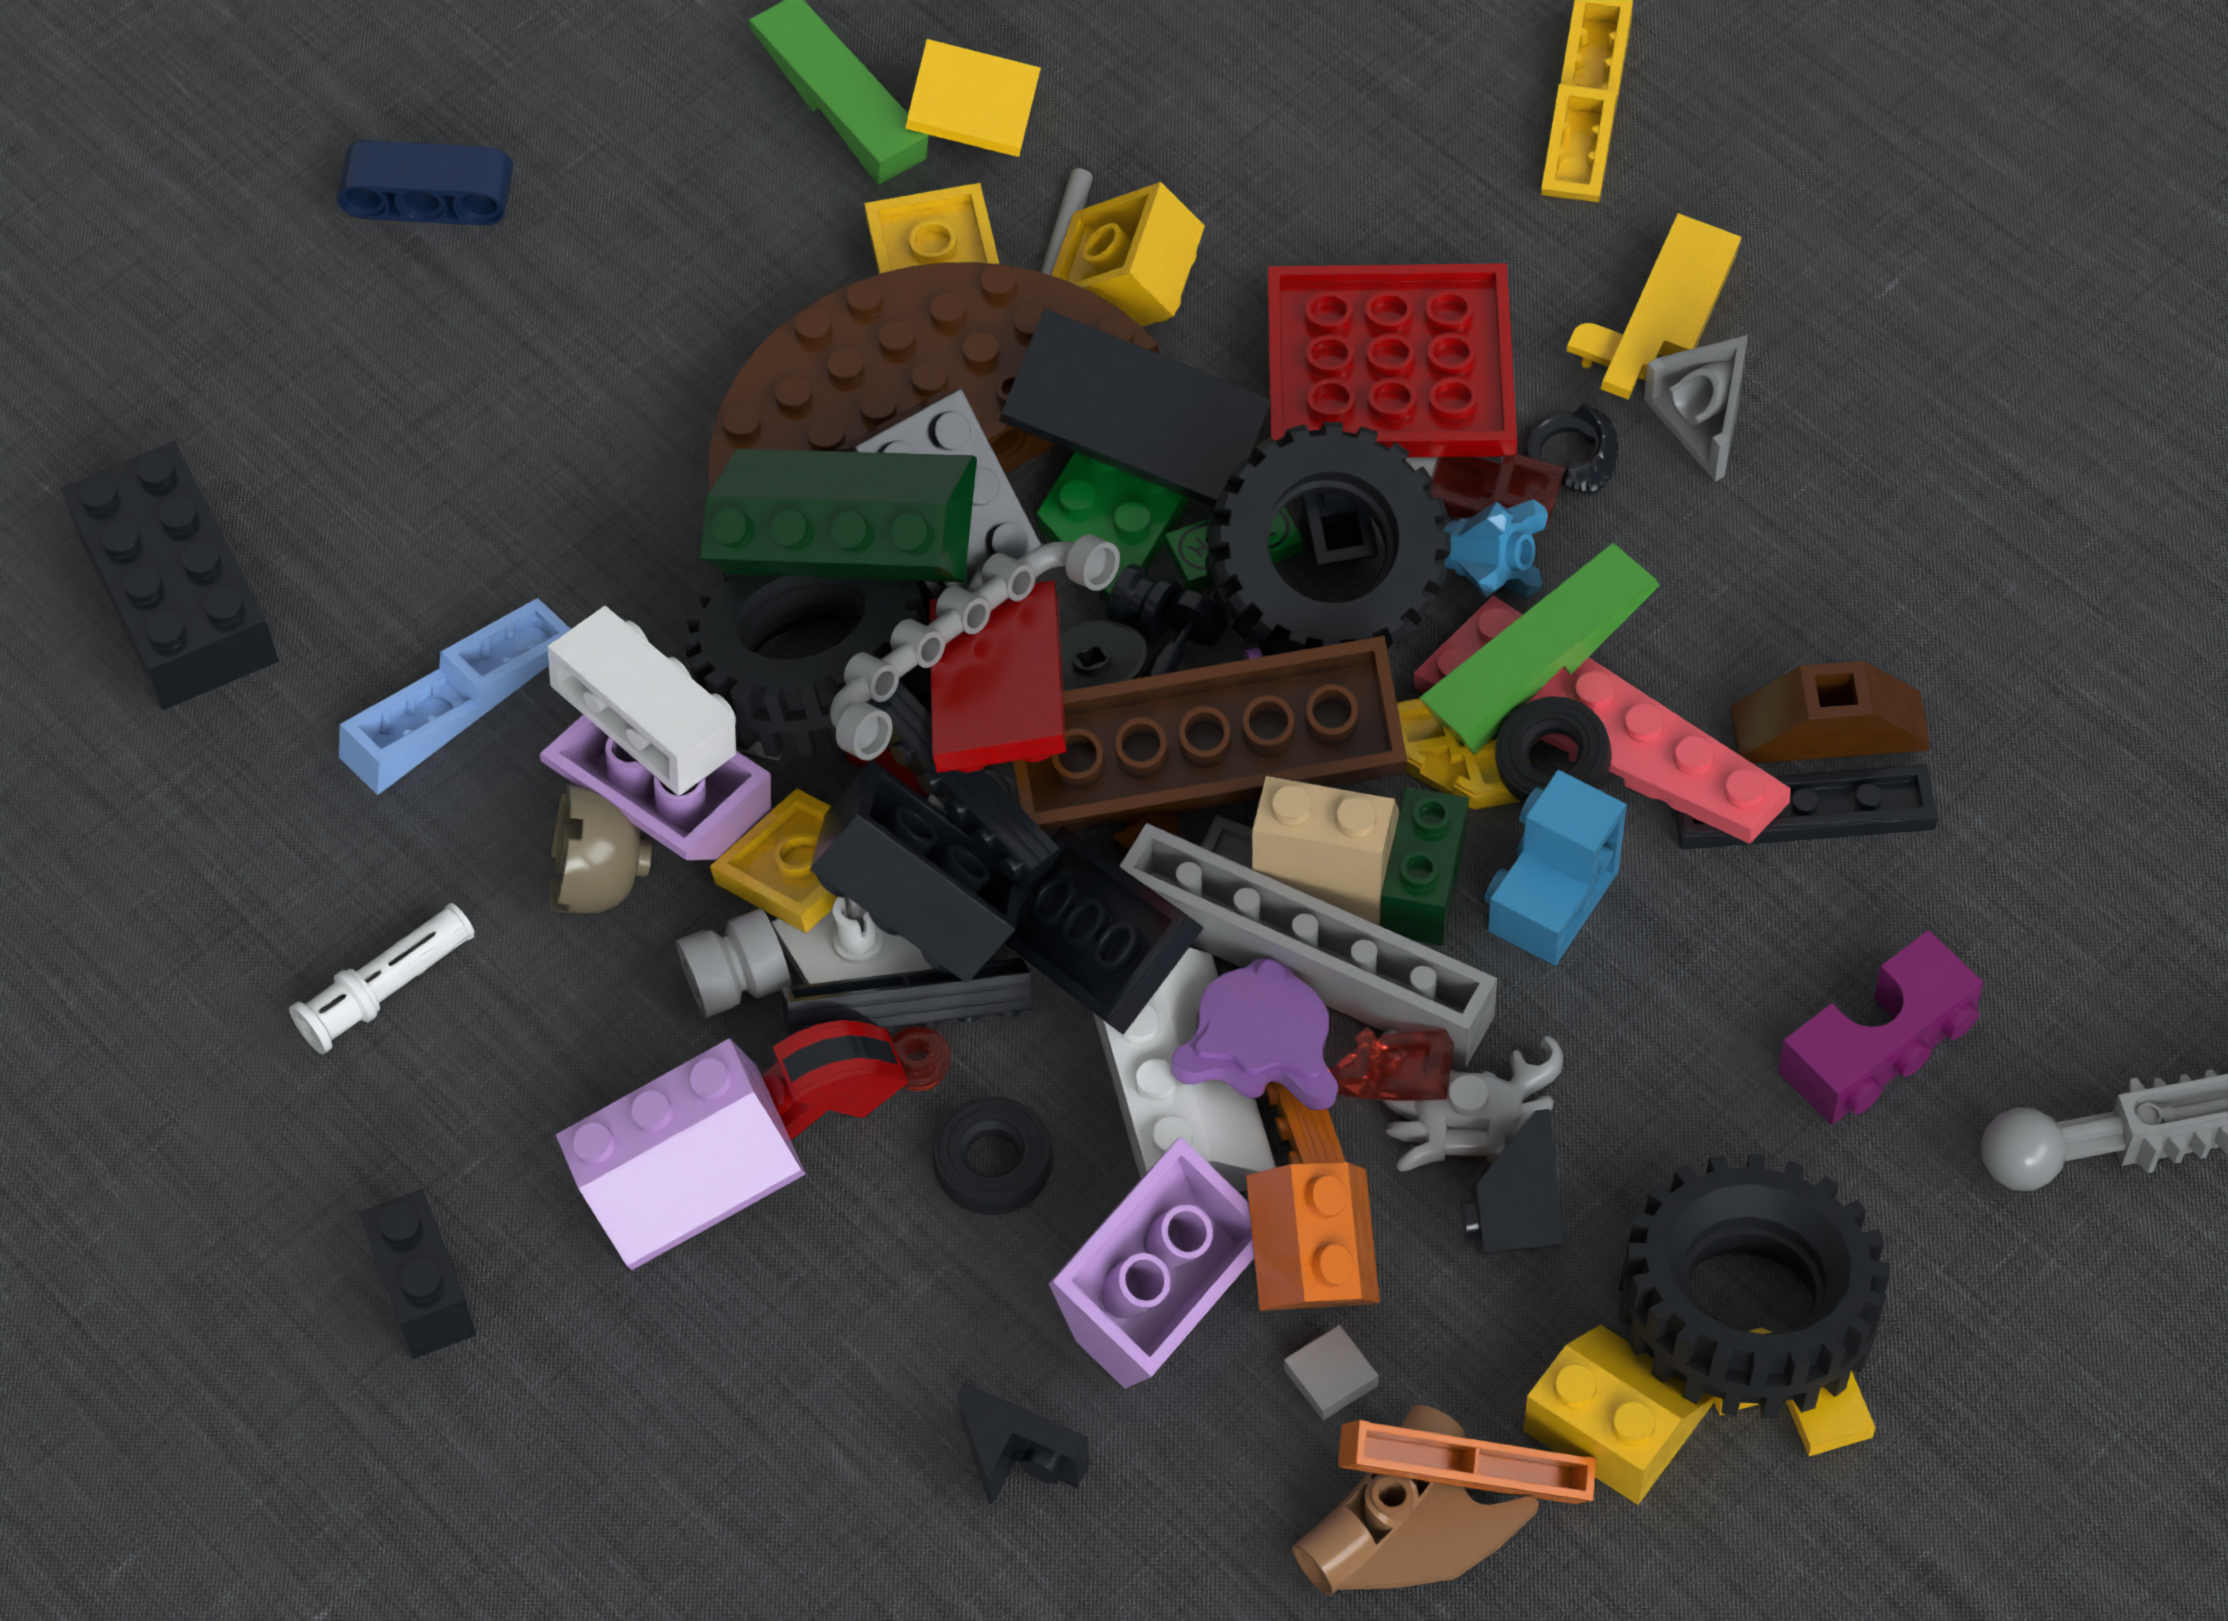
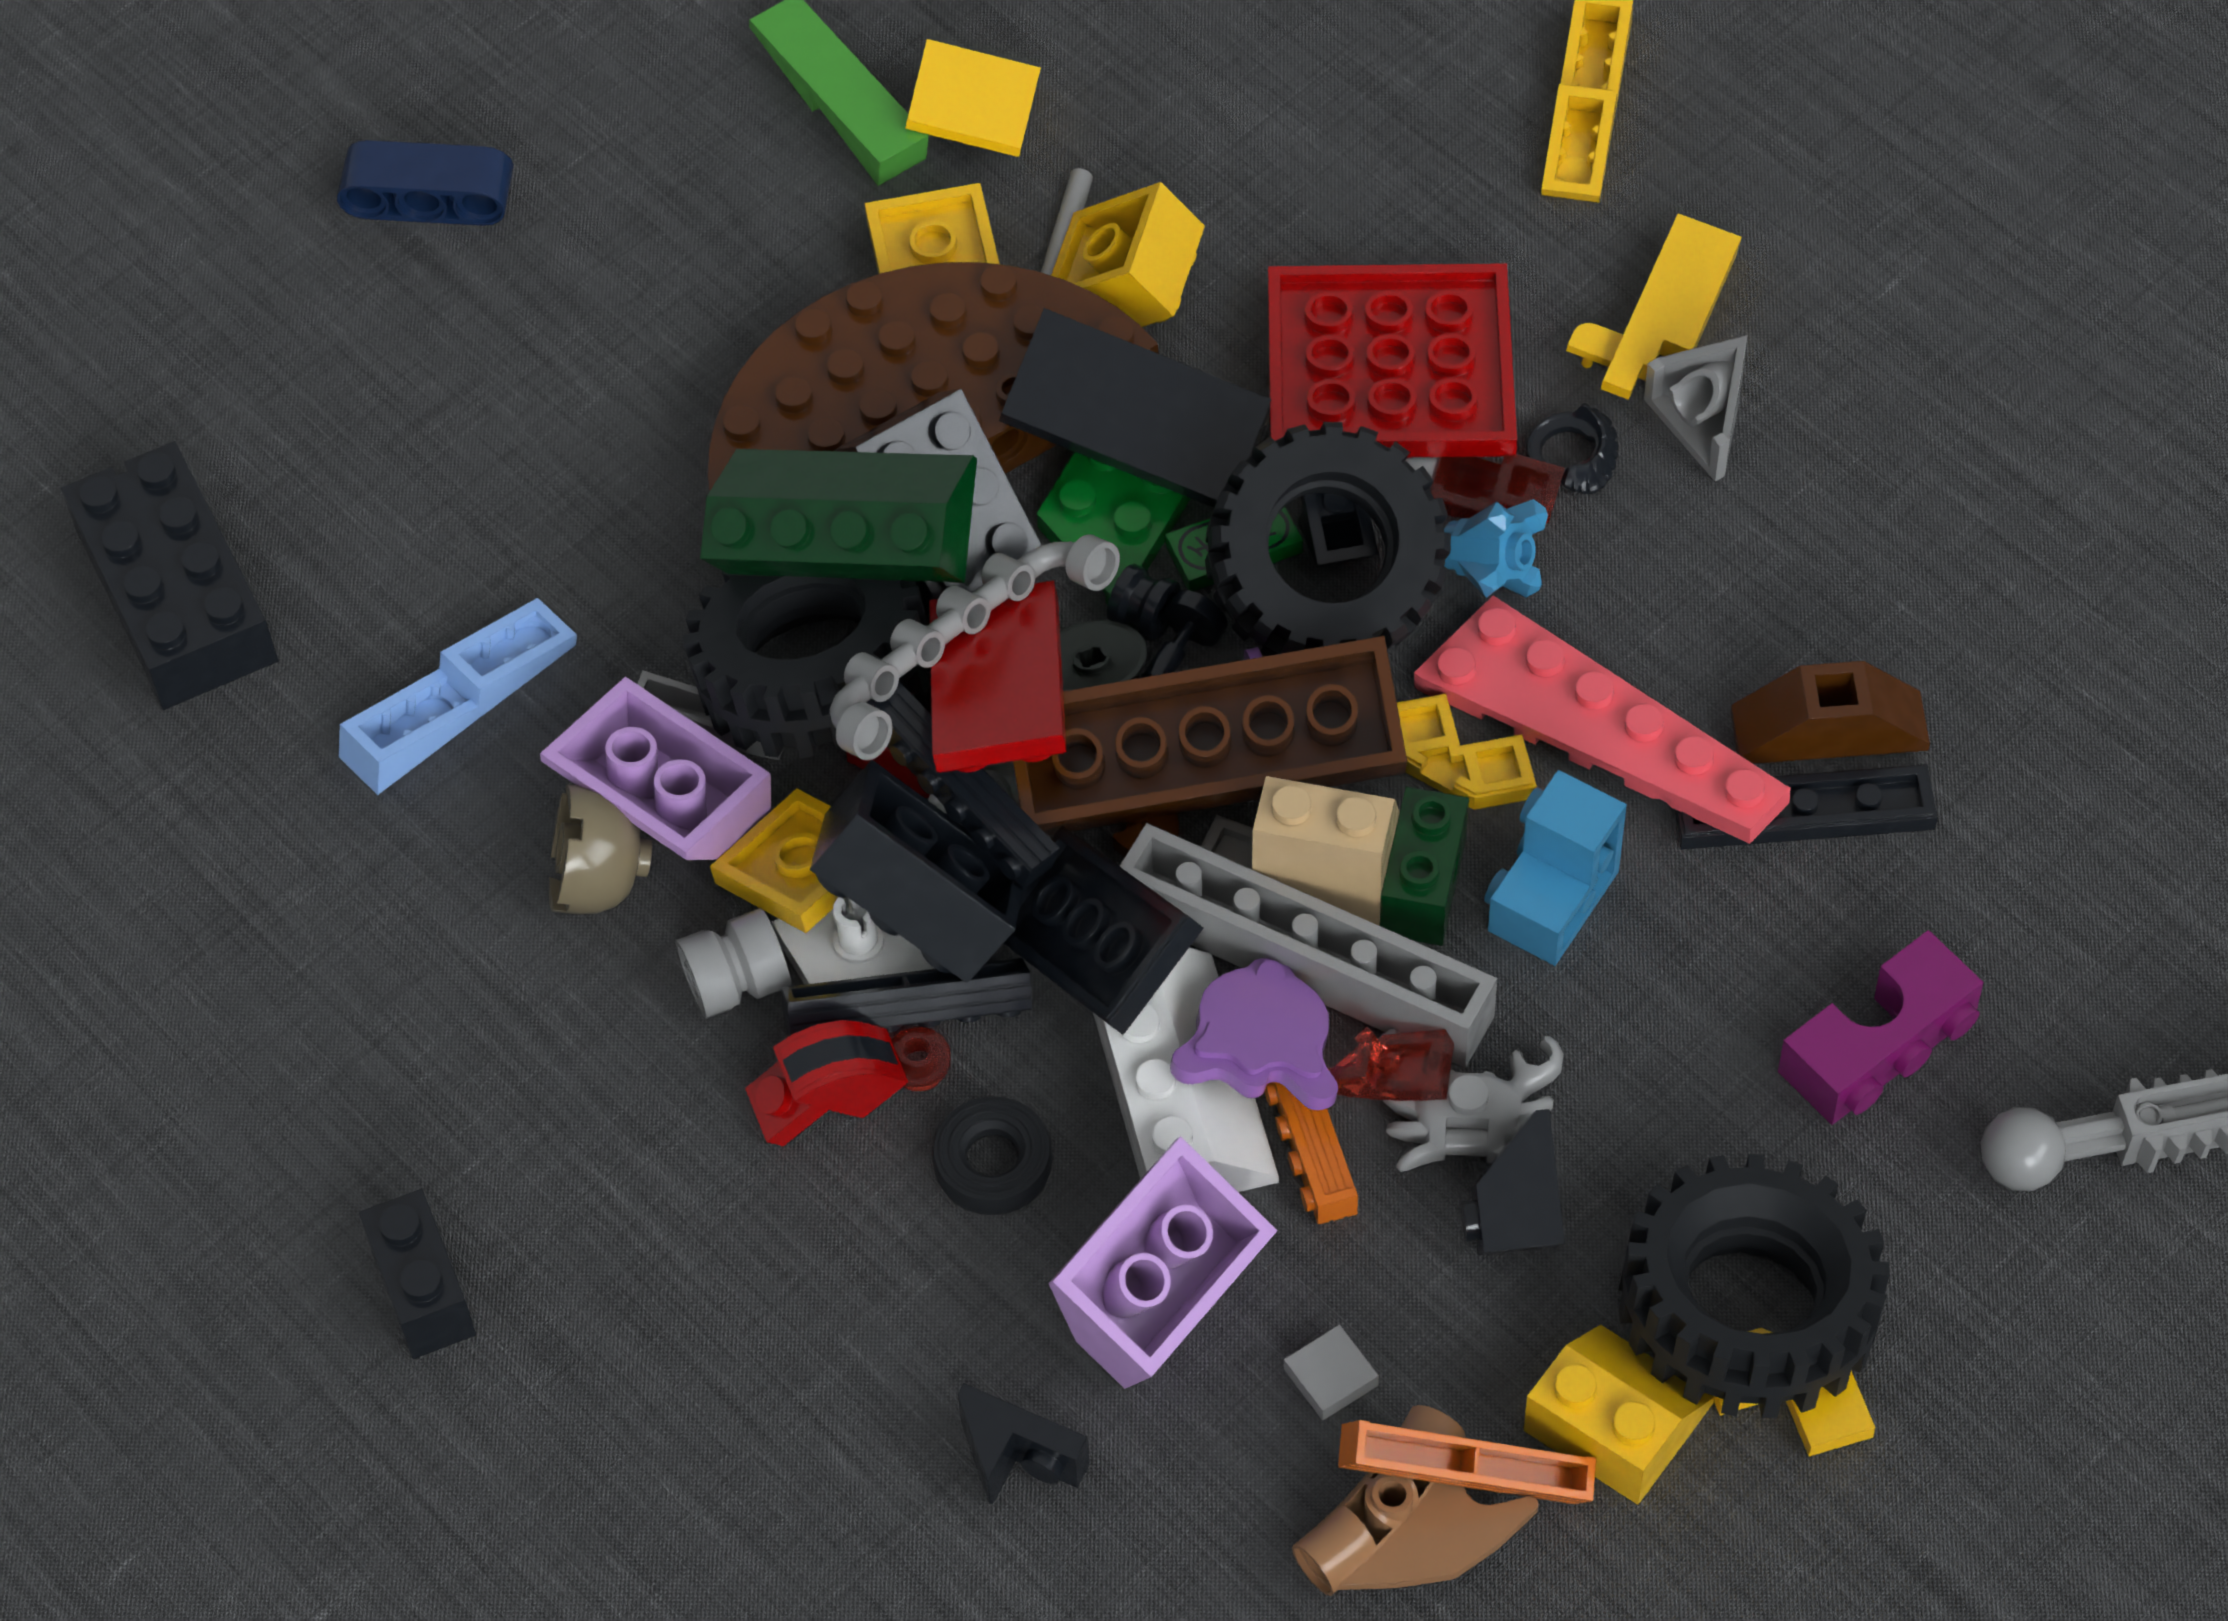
(358, 993): white pin -> none
(643, 700): white brick -> none
(681, 1153): slope -> none
(1312, 1236): orange slope -> none
(1530, 651): bright green slope -> none
(1546, 717): black tyre -> none

